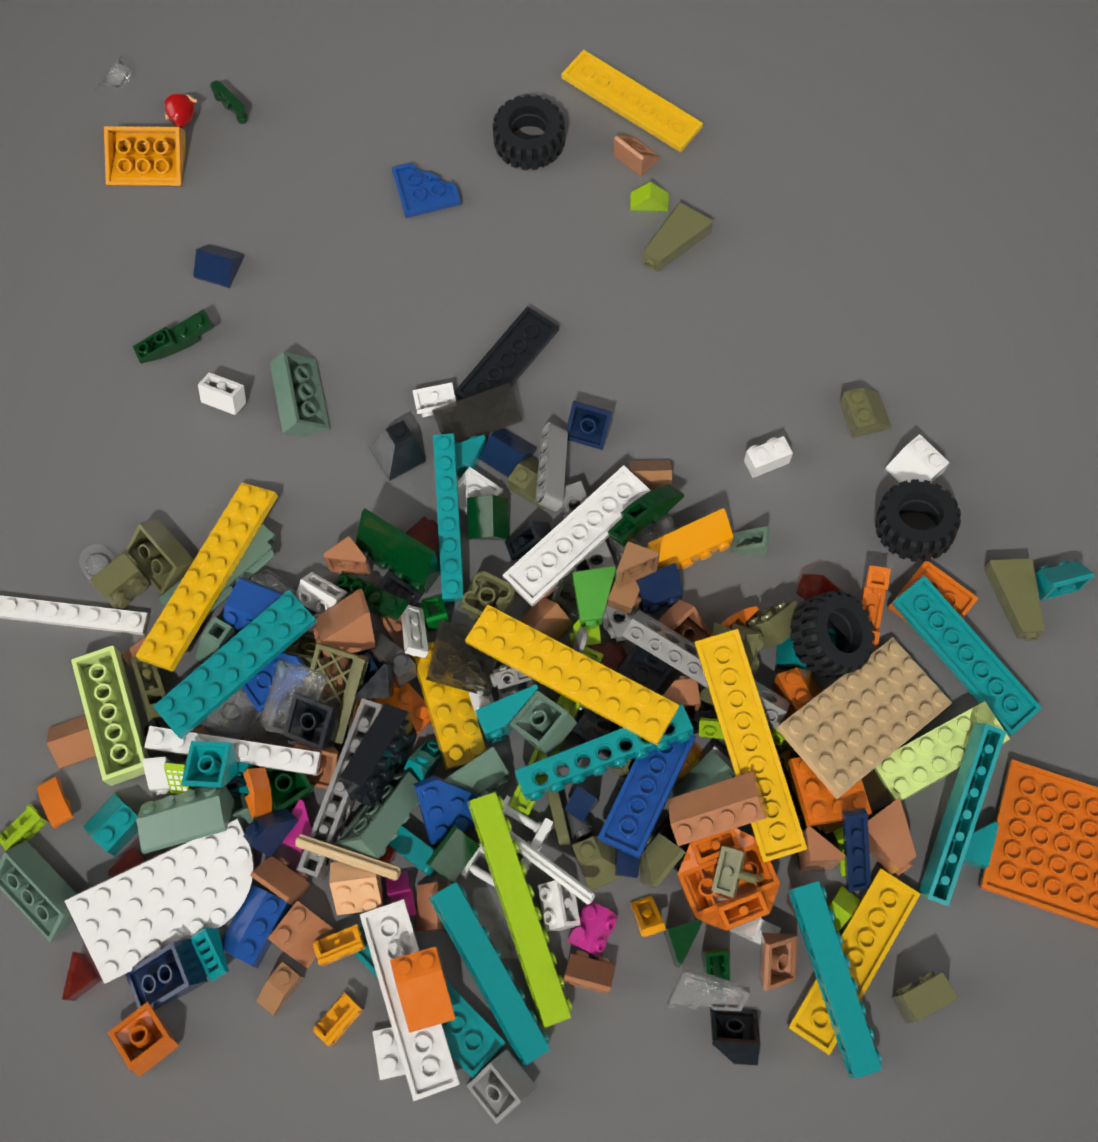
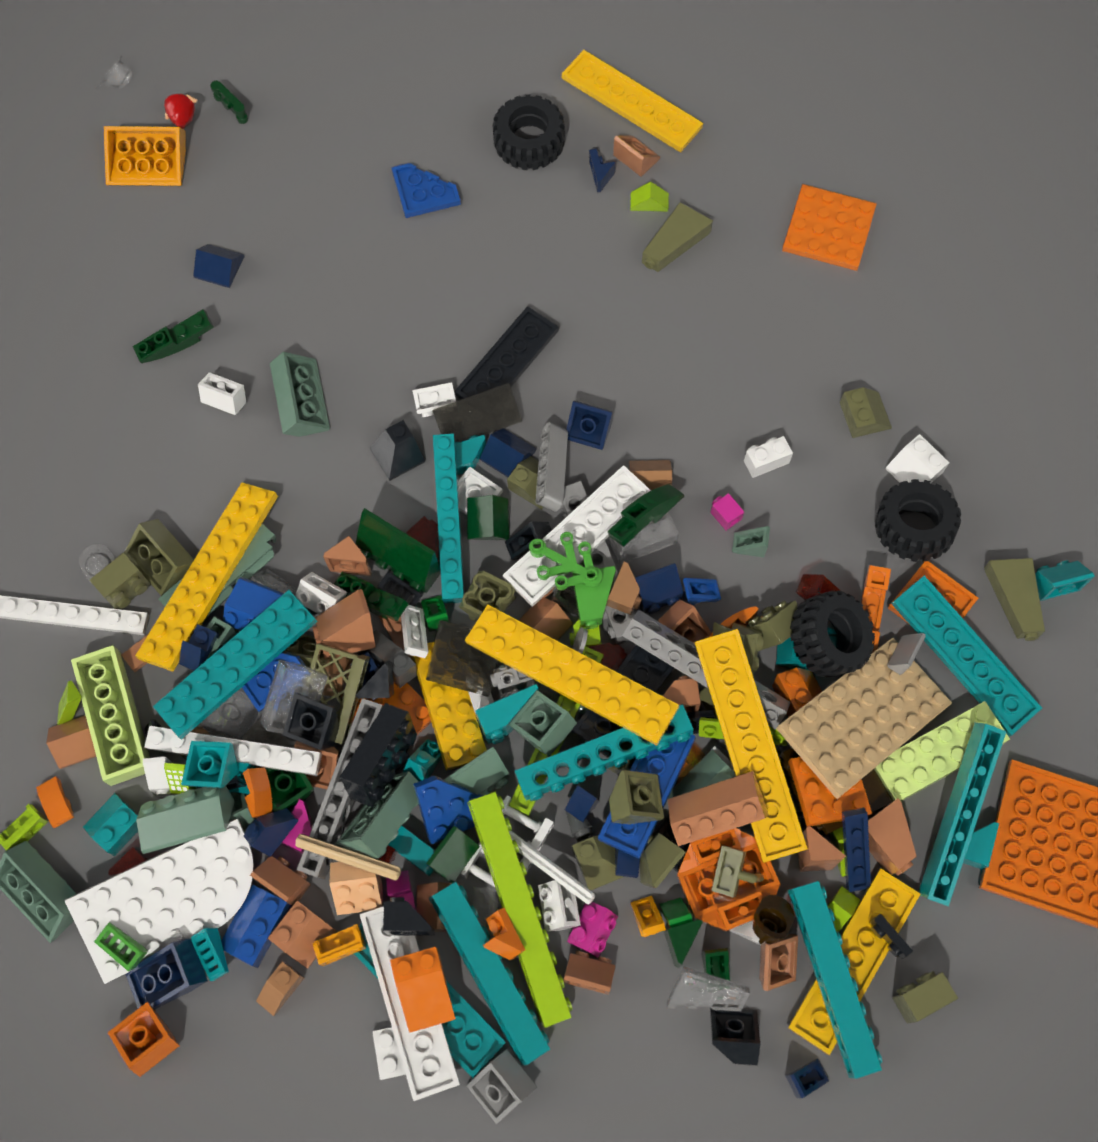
(68, 703): none -> lime slope
(80, 977): clear red slope -> none
(121, 958): none -> bright green slope
(149, 687): olive slope -> none
(198, 648): none -> dark blue slope
(337, 1020): light orange hinge -> none
(404, 920): none -> black slope
(505, 940): none -> orange slope
(558, 818): olive beam -> none
(567, 564): none -> bright green plant
(601, 172): none -> dark blue slope
(636, 564): medium nougat slope -> none
(636, 798): none -> olive slope
(675, 912): none -> green tile
(694, 541): light orange slope -> none
(701, 590): none -> blue slope
(726, 511): none -> dark pink brick
(773, 919): none -> dark brown piece
(807, 1079): none -> dark blue slope
(829, 227): none -> orange plate
(897, 945): none -> black plate
(905, 652): none -> light grey slope

